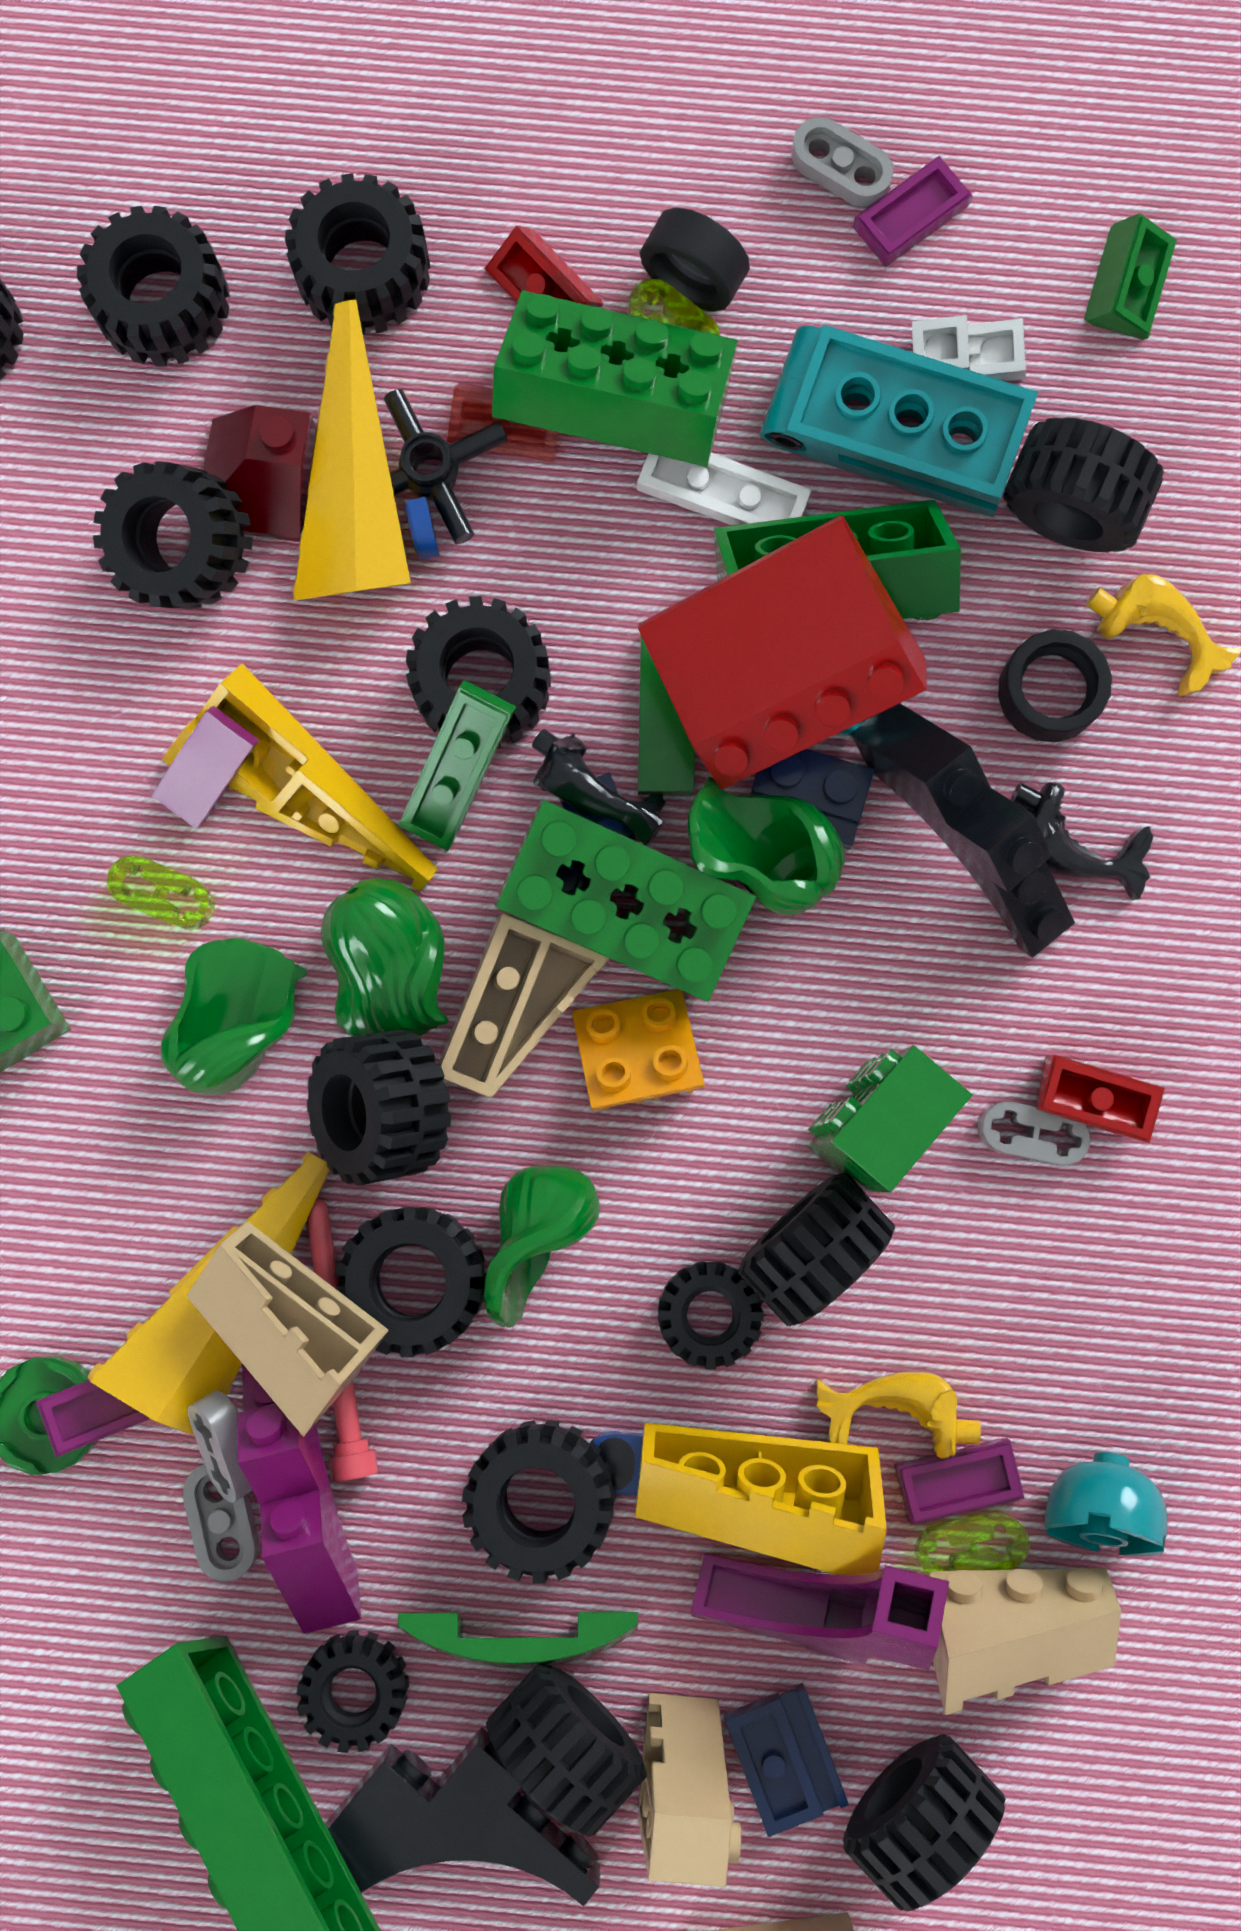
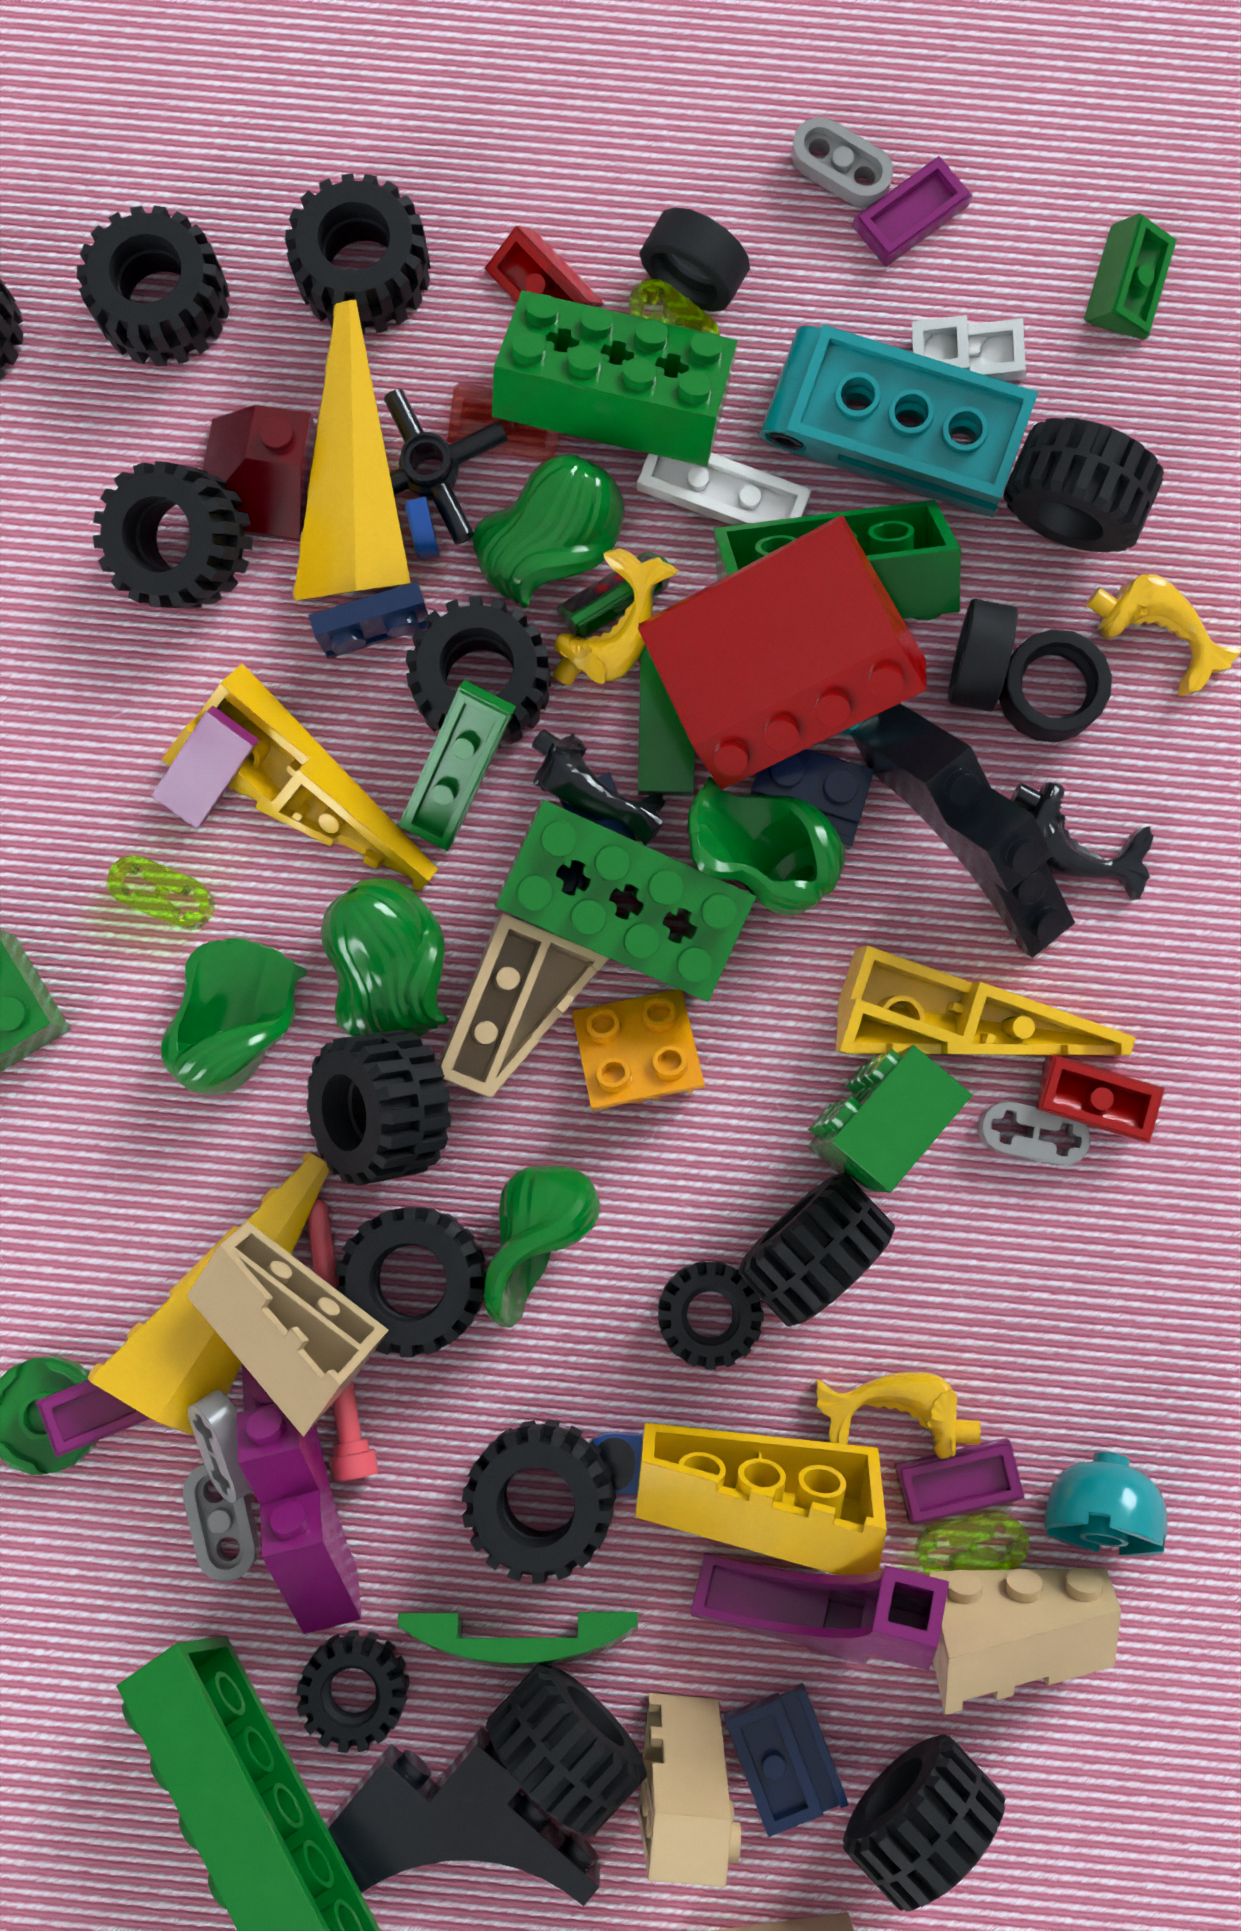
(370, 620): none -> dark blue plate
(553, 530): none -> green piece
(602, 602): none -> green slope
(615, 652): none -> yellow animal
(906, 1004): none -> yellow wedge
(982, 655): none -> black tyre

